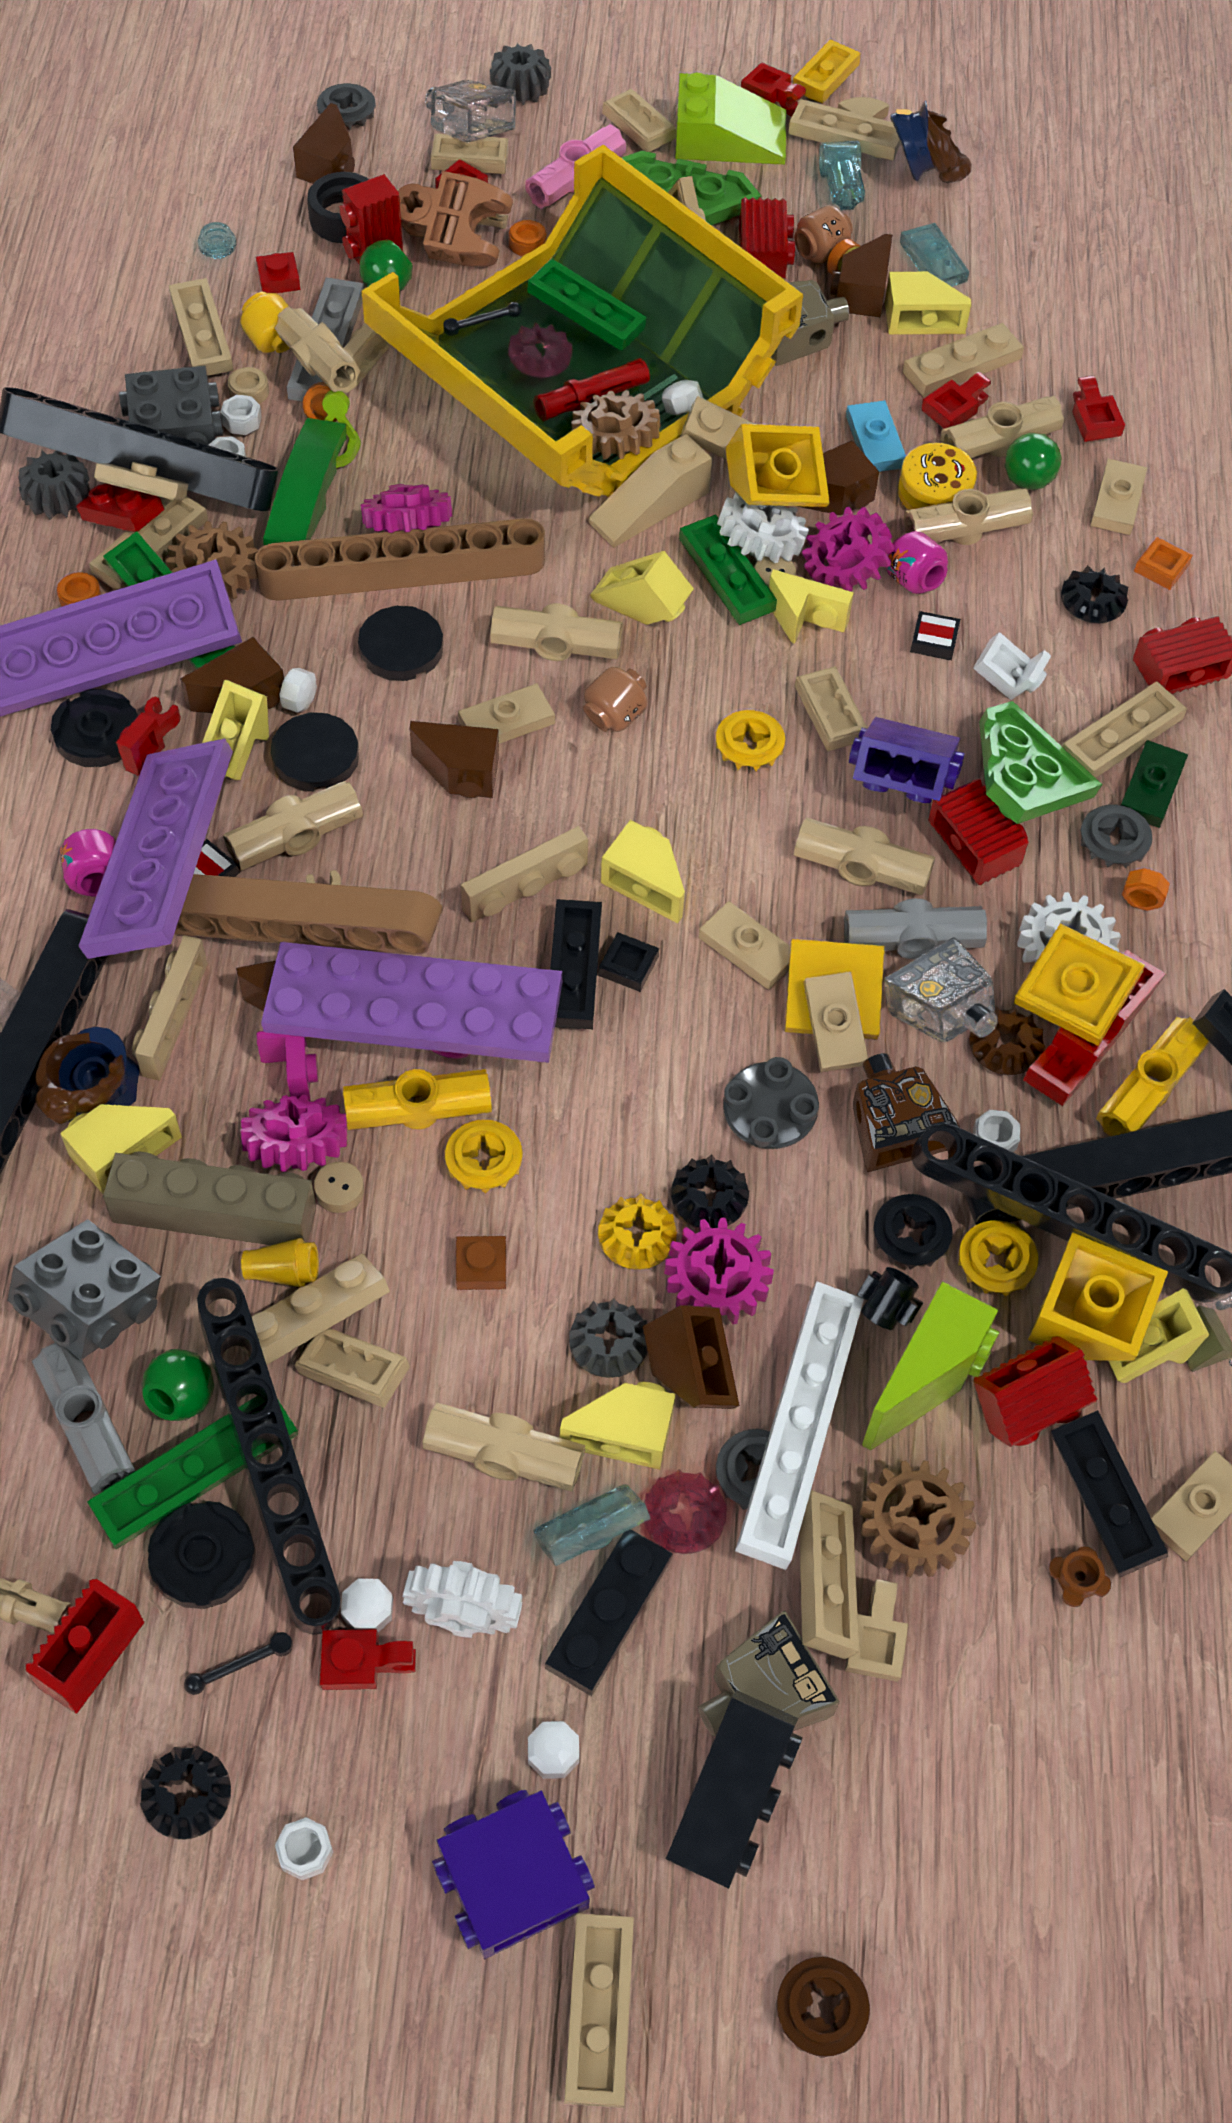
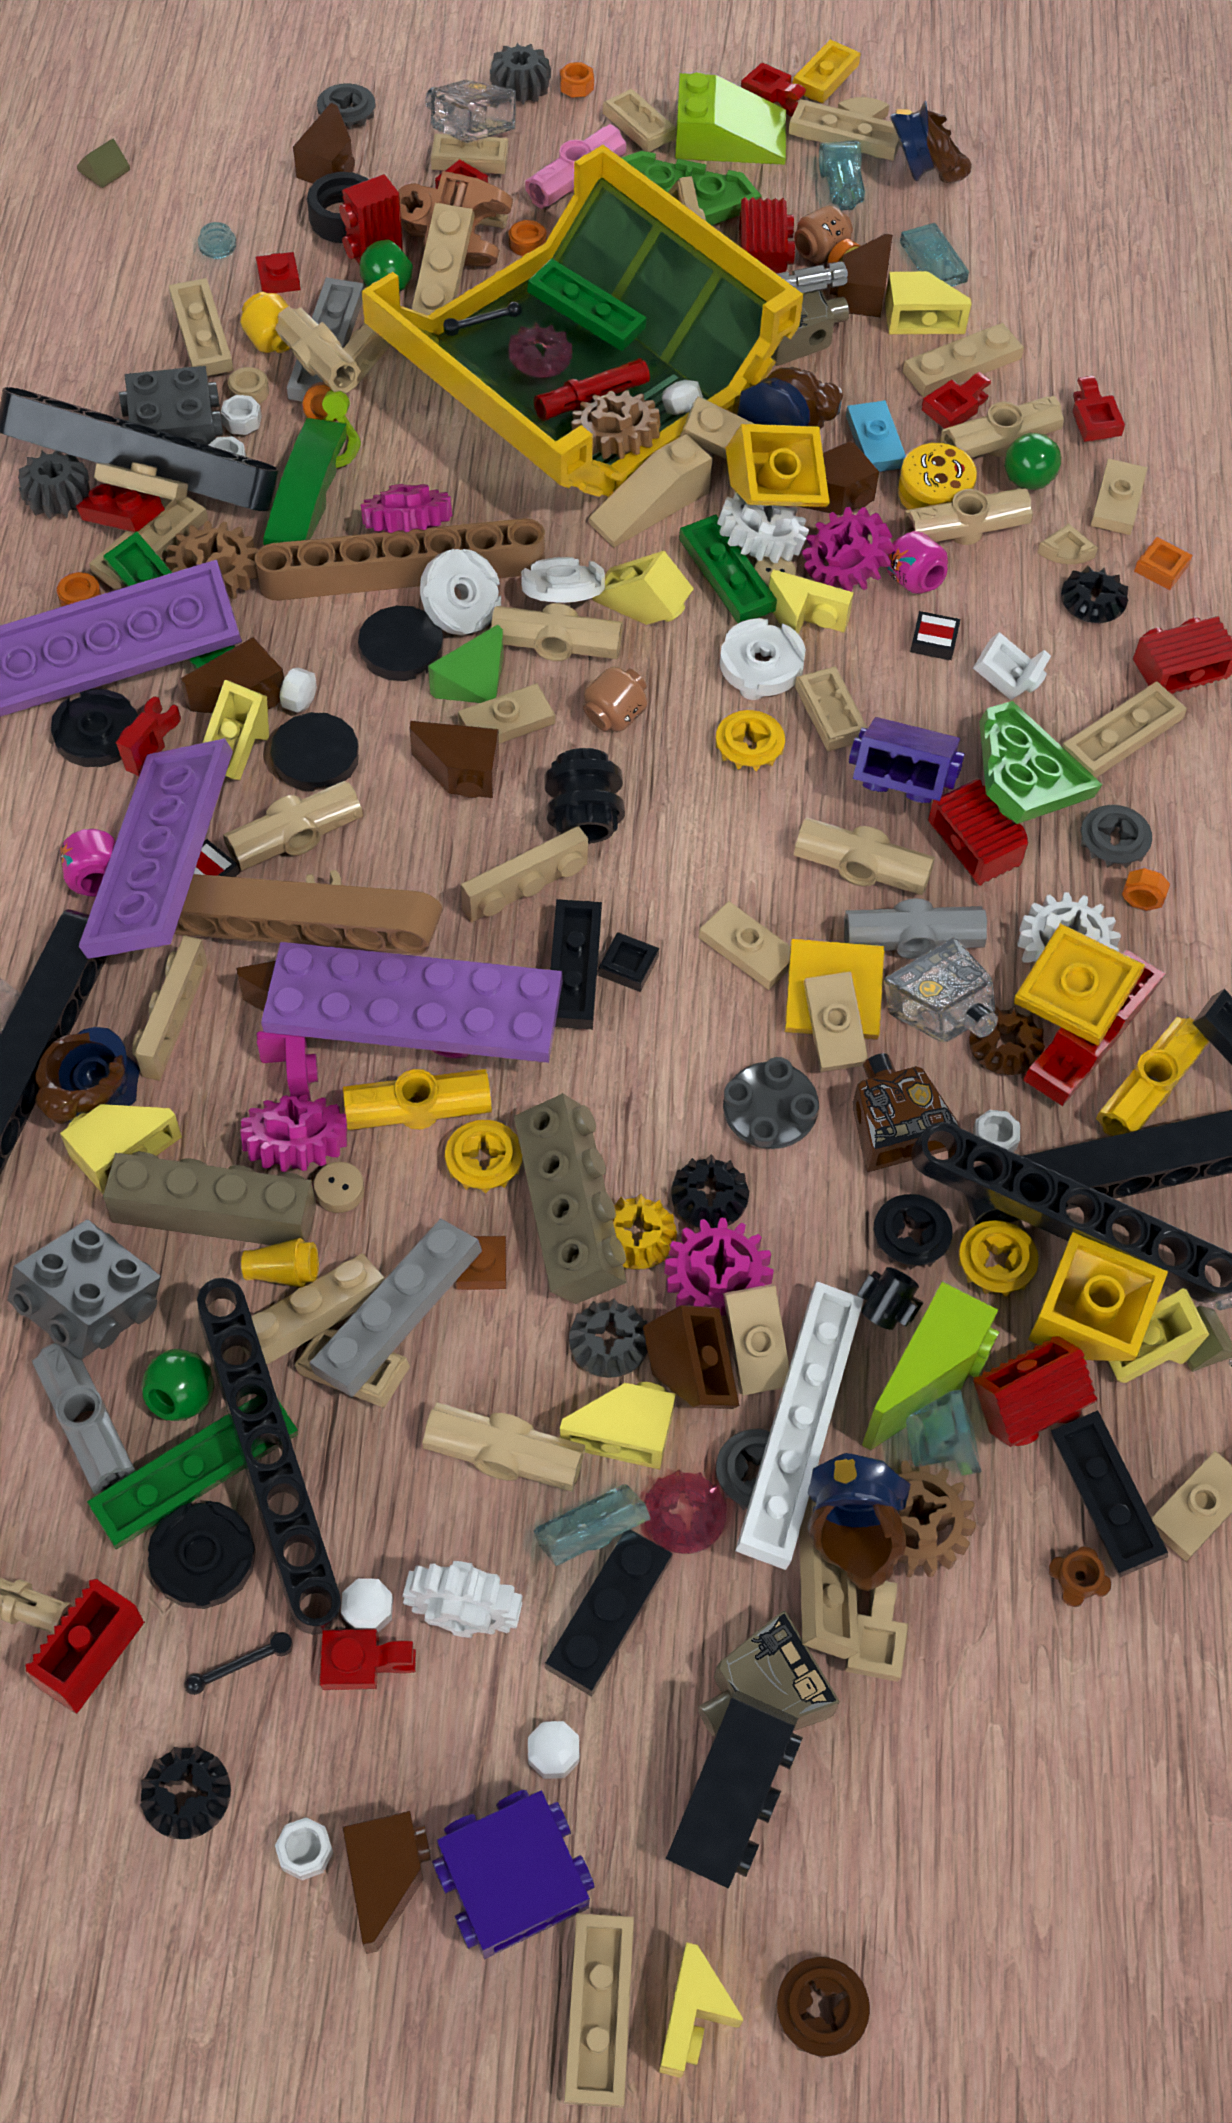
(104, 164): none -> olive slope
(384, 1871): none -> reddish brown slope
(395, 1307): none -> light grey plate
(443, 257): none -> tan plate
(471, 670): none -> bright green slope
(478, 590): none -> white plate
(562, 580): none -> white plate
(570, 1199): none -> dark tan brick
(576, 79): none -> orange tile
(584, 793): none -> black piece
(644, 870): light yellow slope -> none
(698, 1996): none -> light yellow slope
(757, 1338): none -> tan plate
(762, 677): none -> white plate
(790, 399): none -> piece
(817, 277): none -> light grey axle
(858, 1517): none -> piece
(944, 1434): none -> clear light blue slope
(1067, 547): none -> tan tile
(1154, 781): dark green plate -> none

